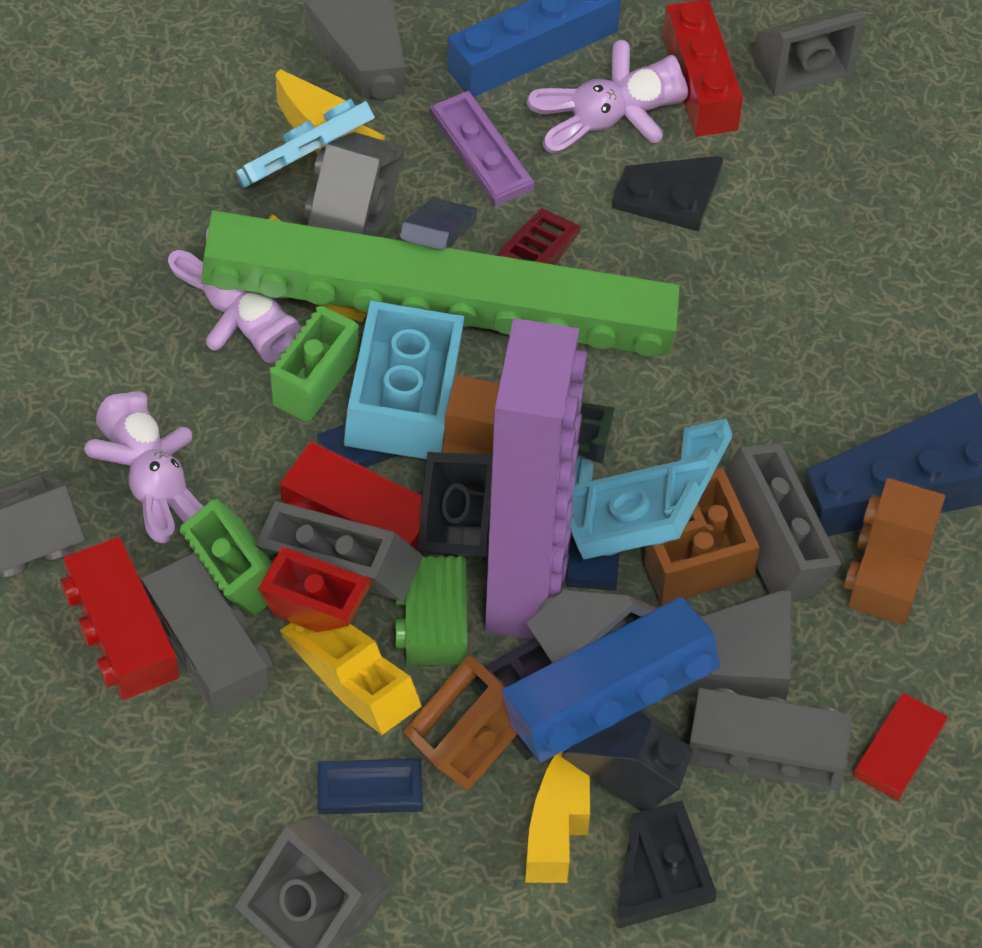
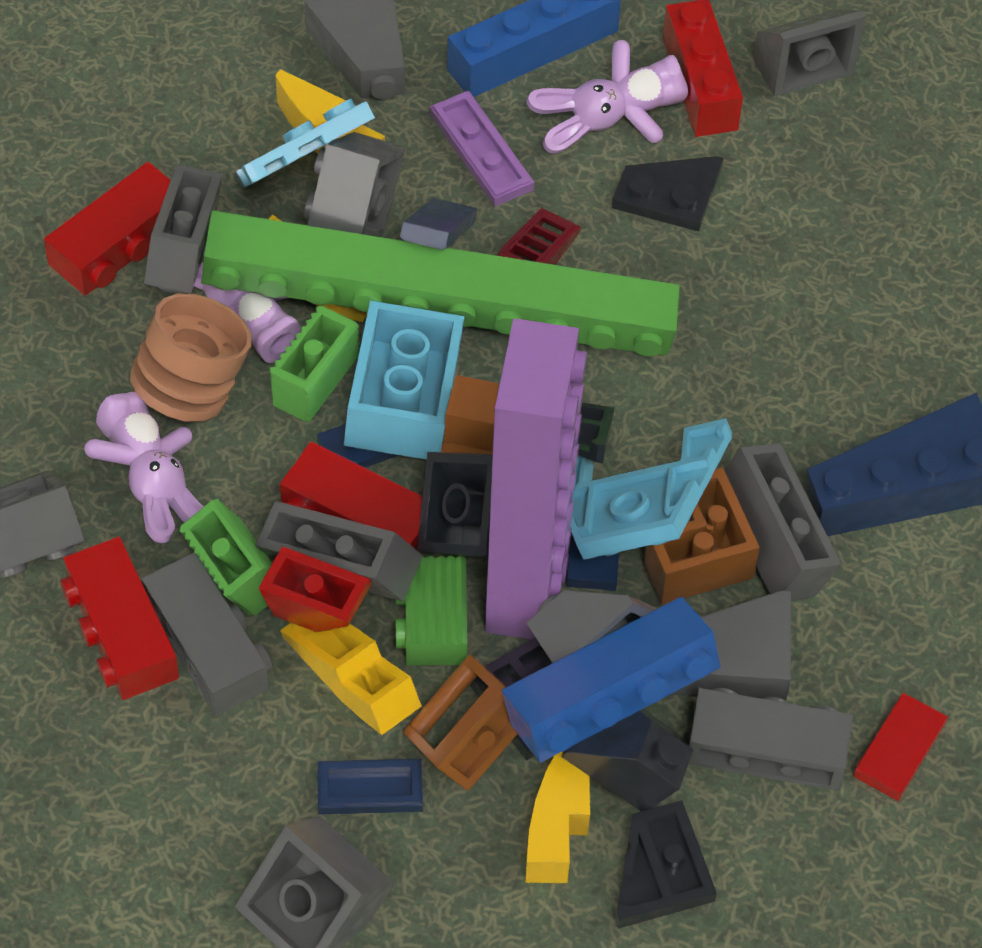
(108, 231): none -> red brick
(182, 229): none -> dark grey brick
(190, 357): none -> nougat wheel
(896, 547): dark orange brick -> none

